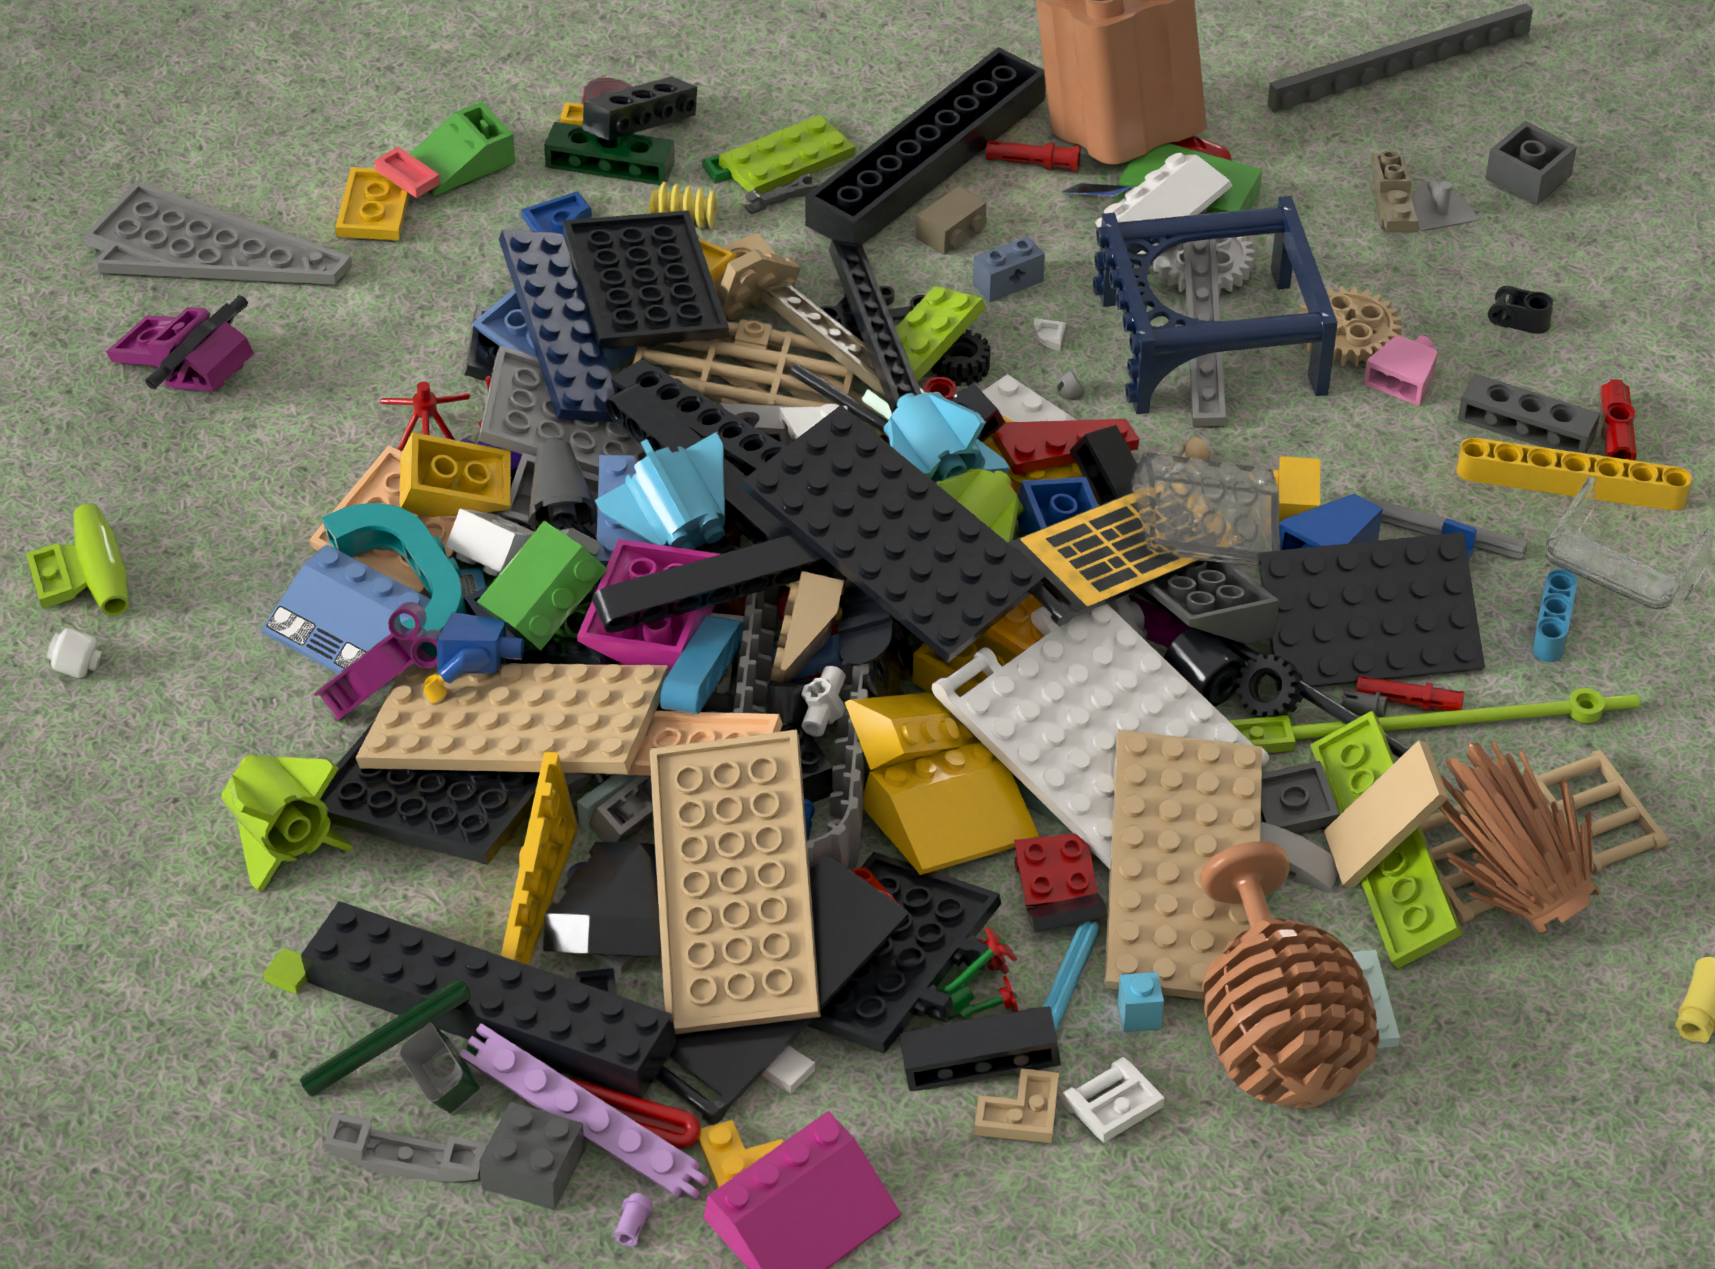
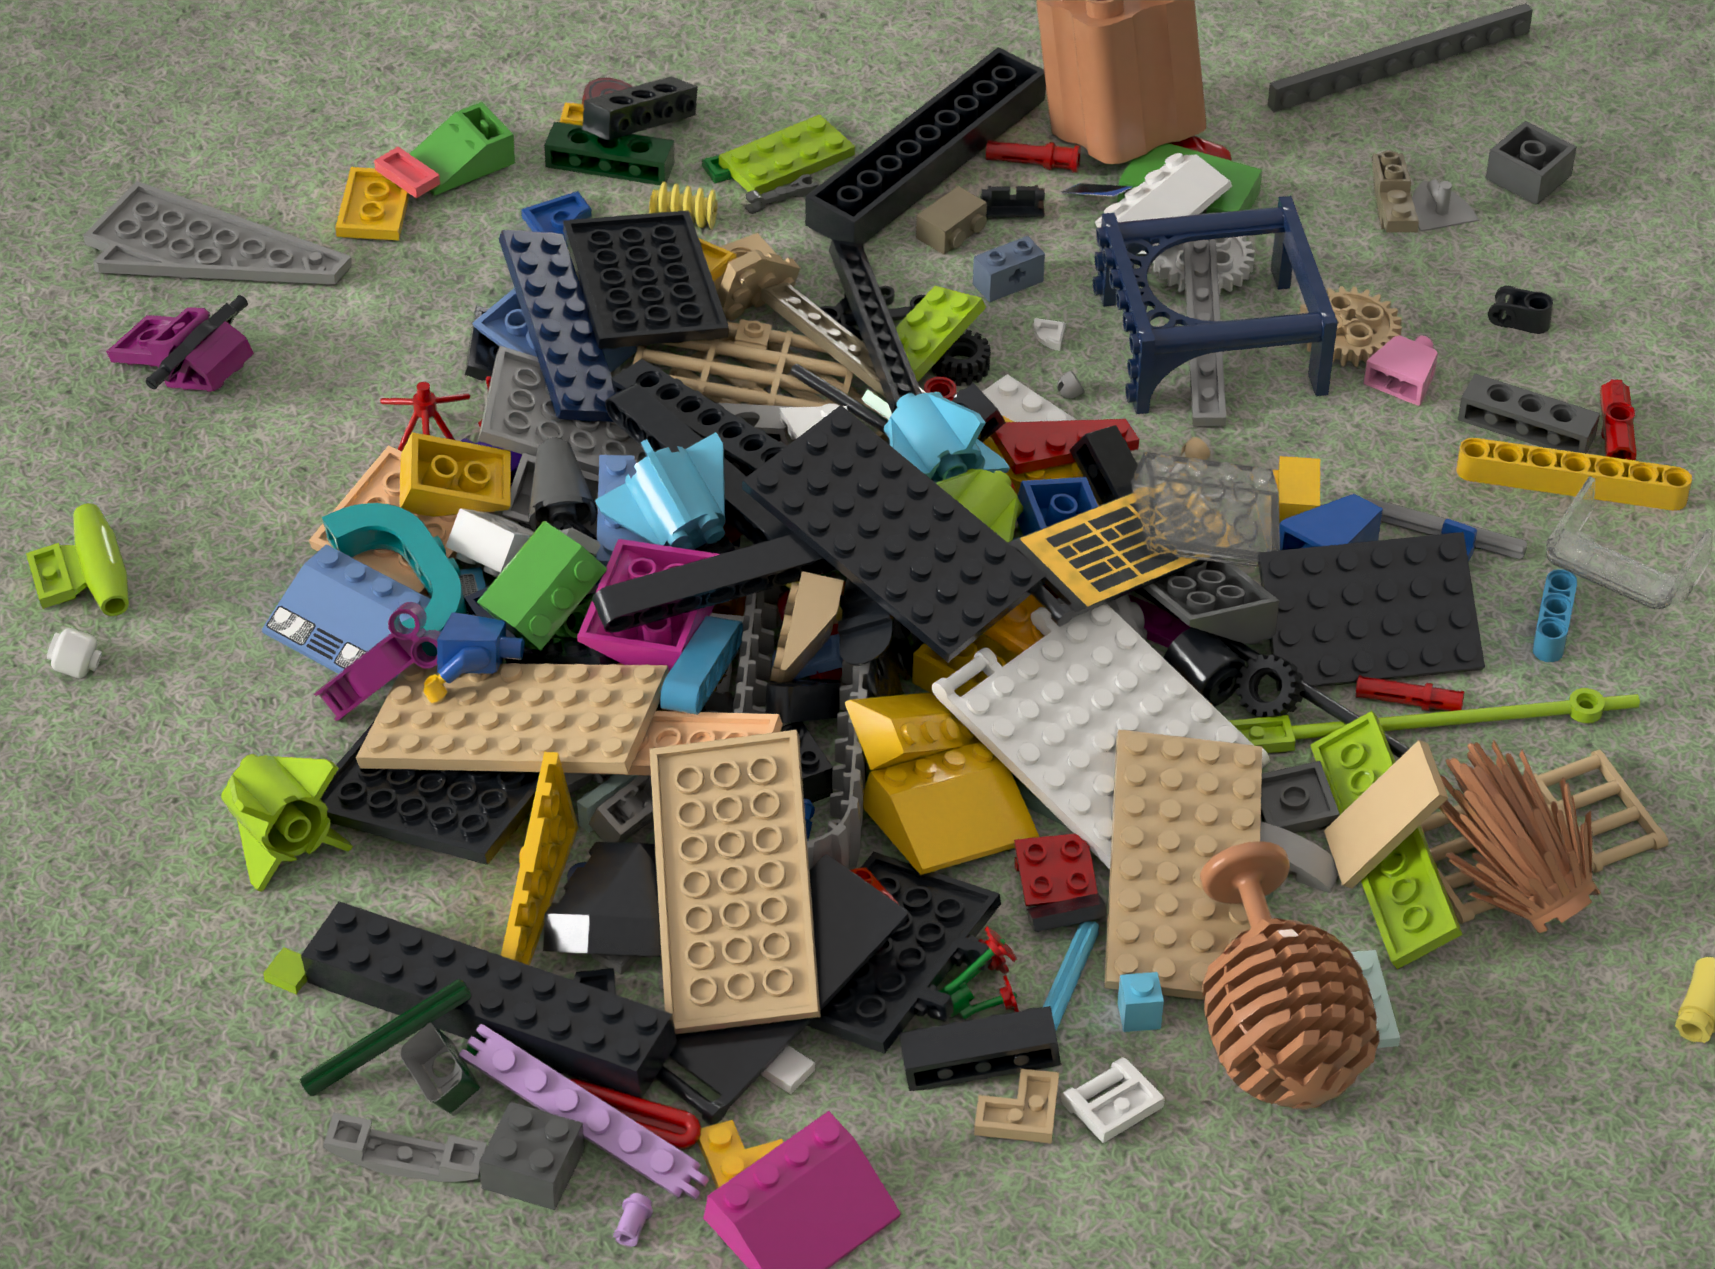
(823, 701): white axle -> none
(1026, 202): none -> black hinge
(1365, 702): dark grey pin -> none

